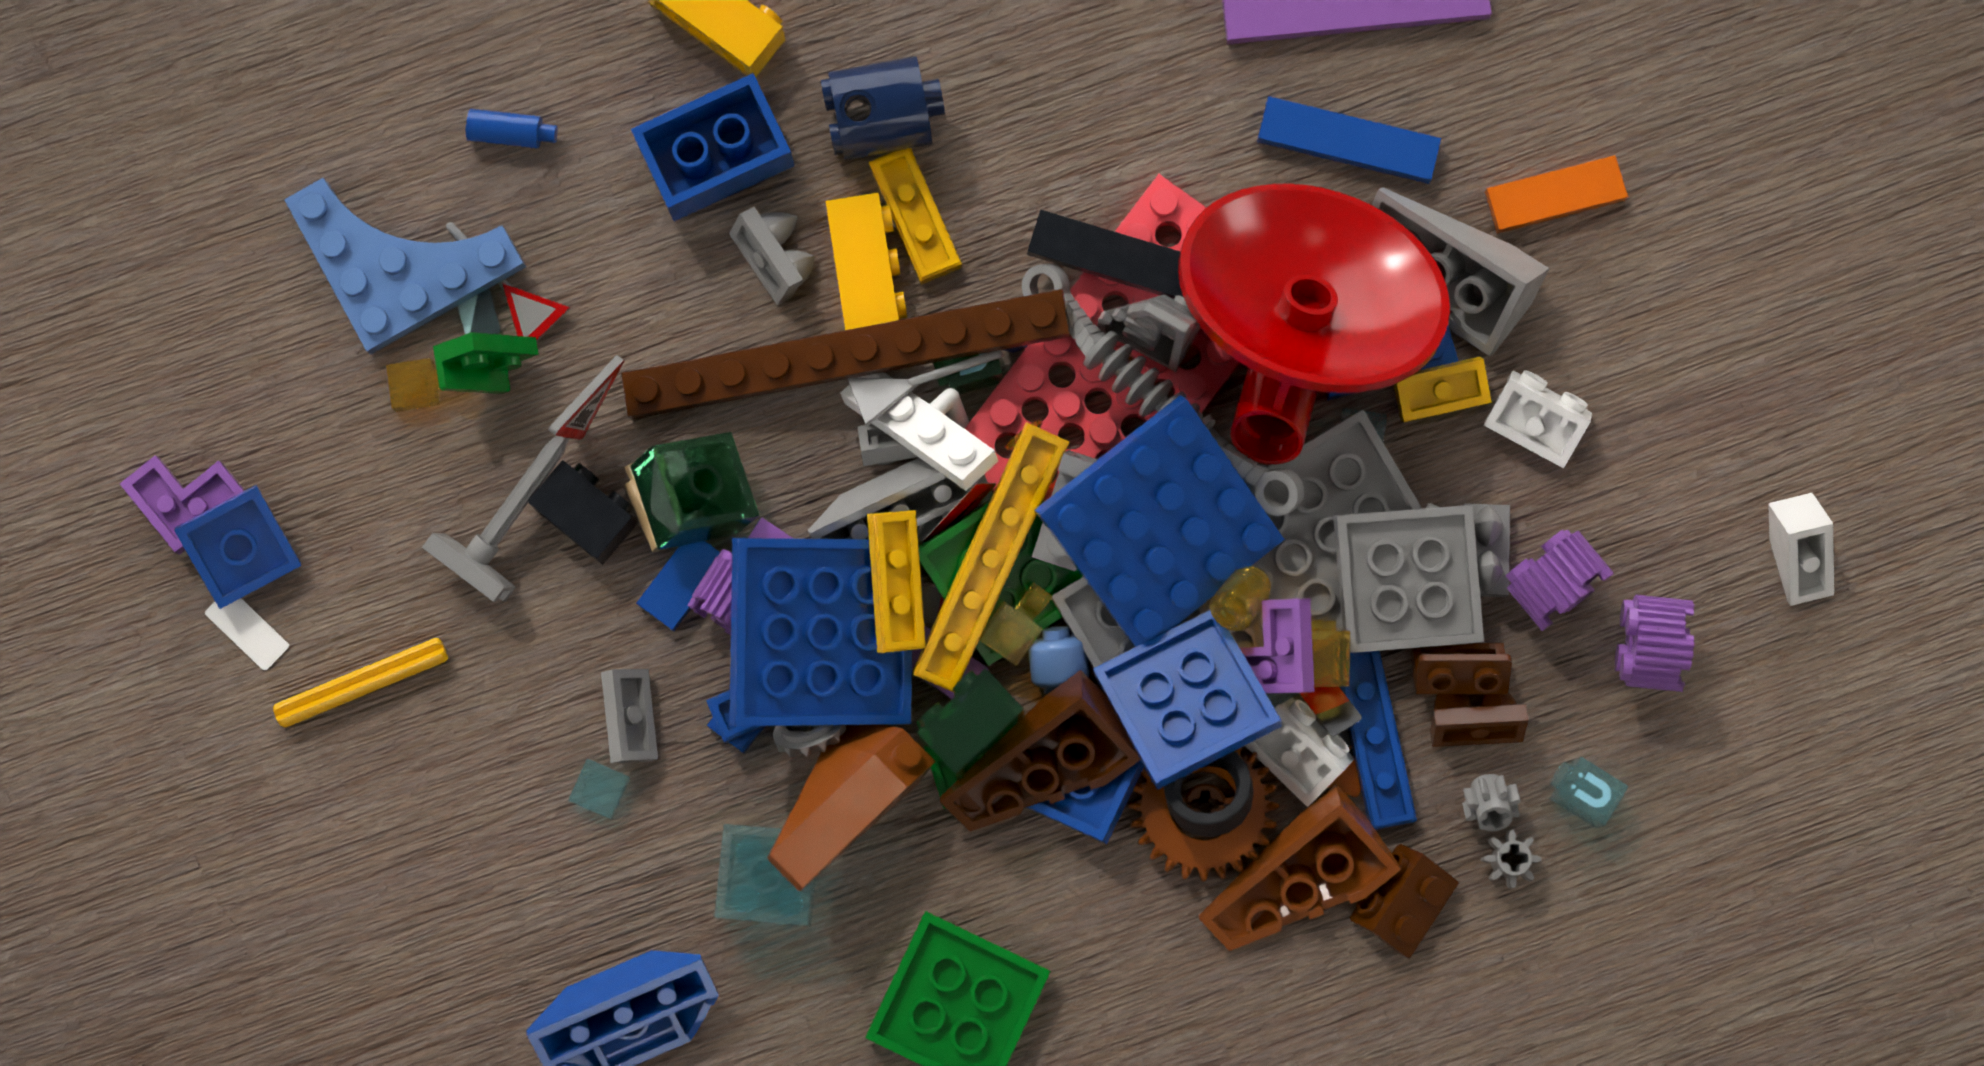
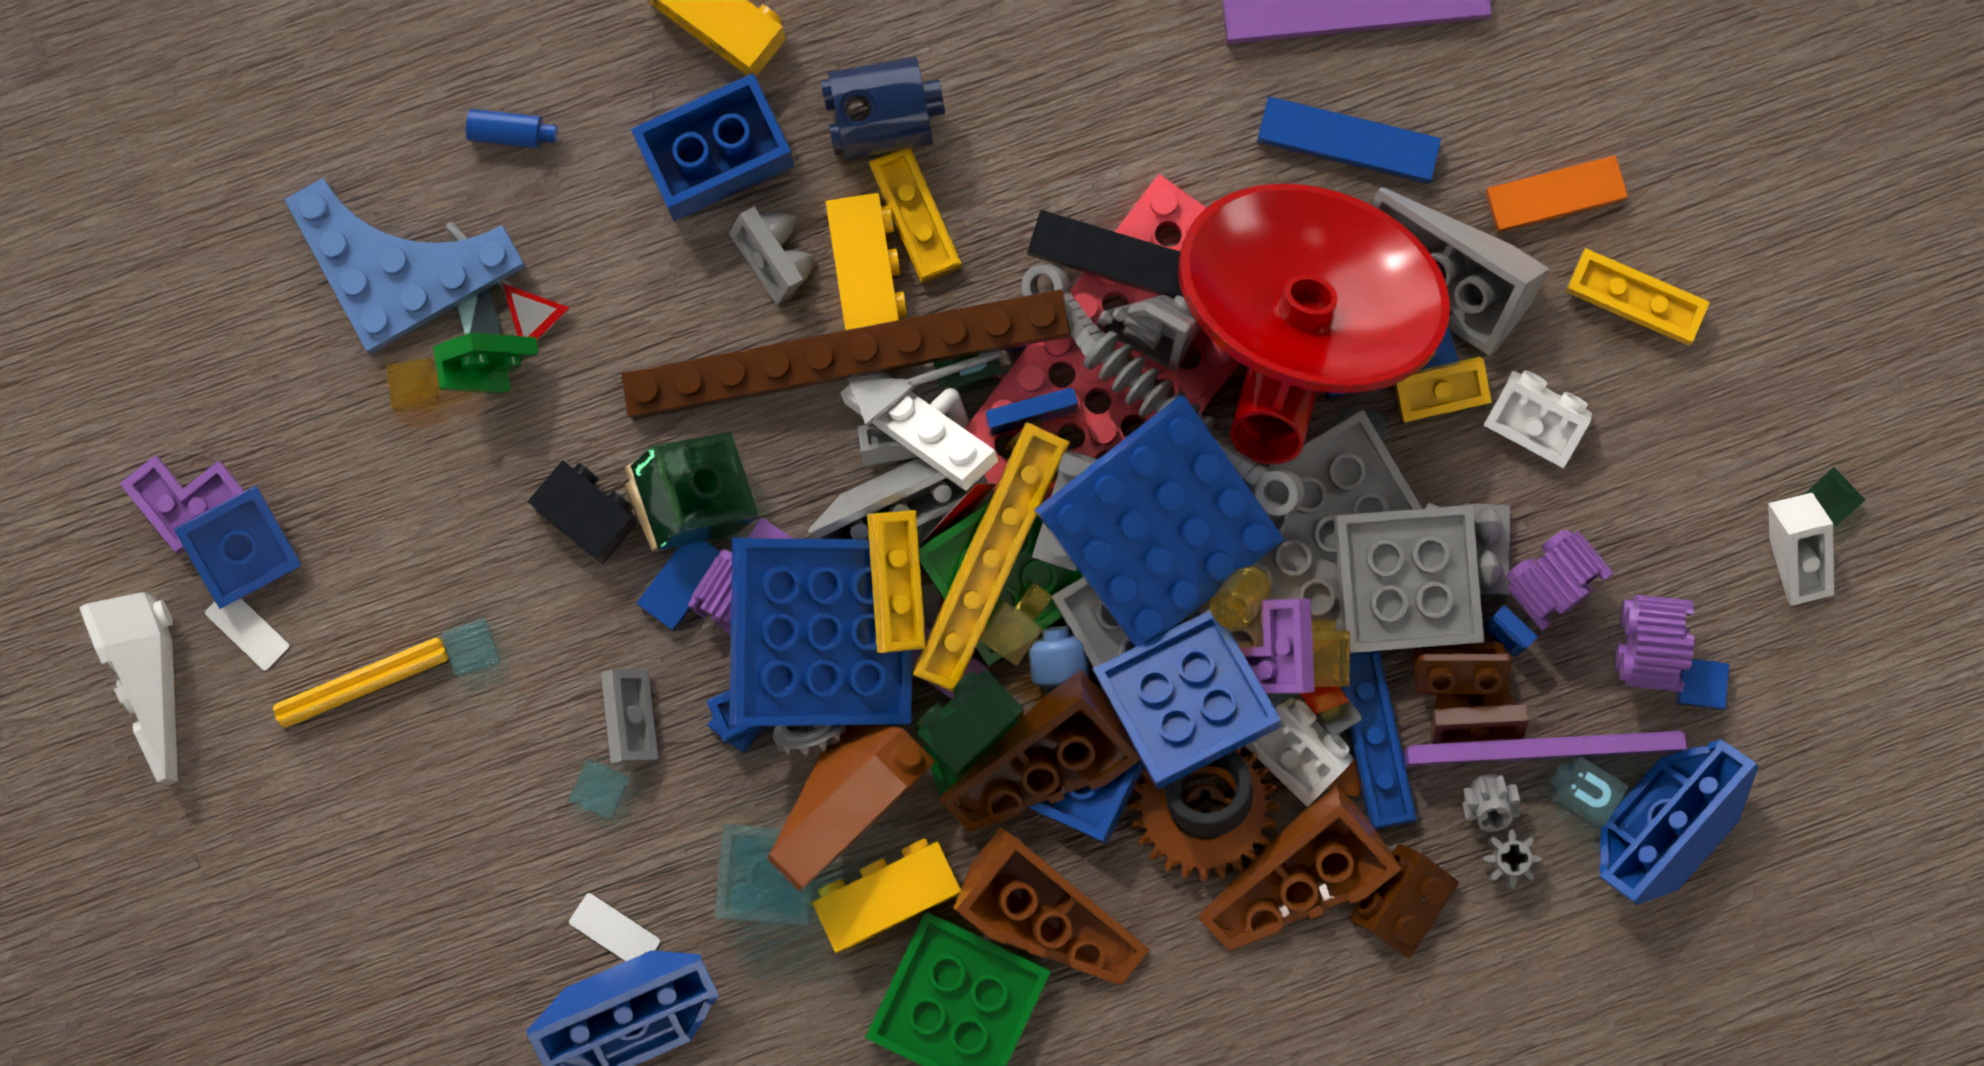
(137, 645): none -> white wedge
(470, 647): none -> clear light blue tile
(473, 561): light grey piece -> none
(612, 929): none -> white sticker
(885, 895): none -> yellow brick
(1030, 410): none -> blue tile
(1033, 907): none -> dark orange wedge
(1510, 630): none -> blue tile
(1544, 749): none -> medium lavender tile
(1637, 297): none -> yellow plate
(1674, 820): none -> blue wedge
(1704, 685): none -> blue tile
(1836, 496): none -> clear green tile

